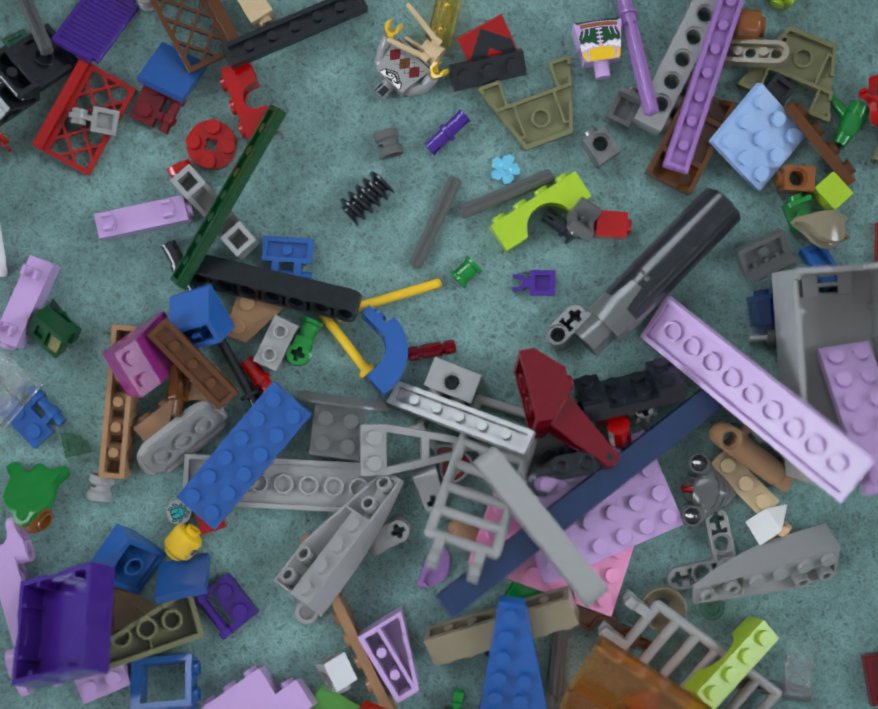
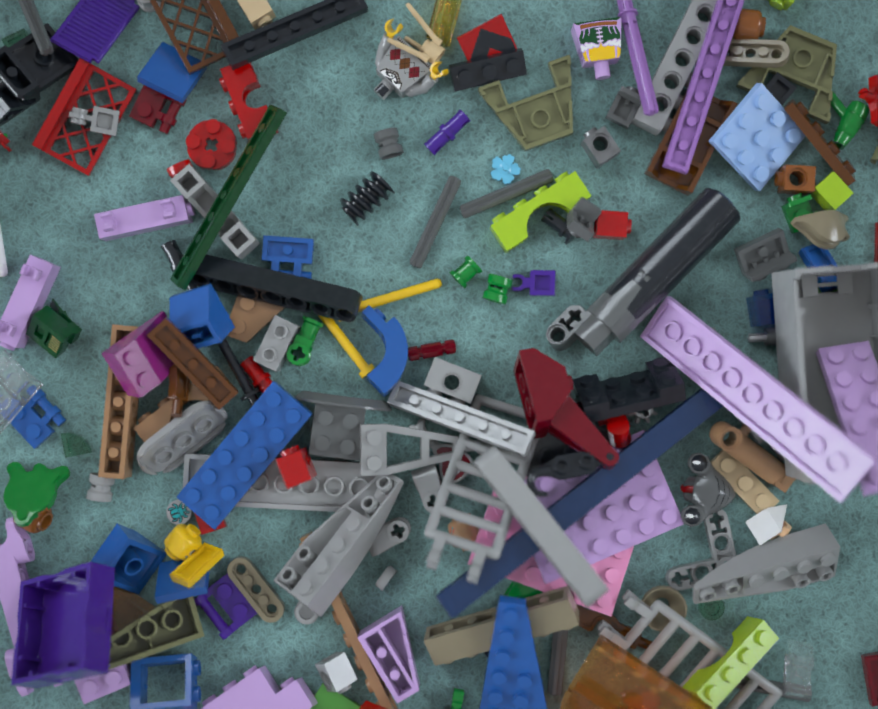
(197, 565): none -> yellow tile
(260, 600): none -> dark tan plate
(296, 466): none -> red brick
(386, 577): none -> light grey tile
(432, 577): medium lavender tile -> none
(494, 294): none -> green wheel

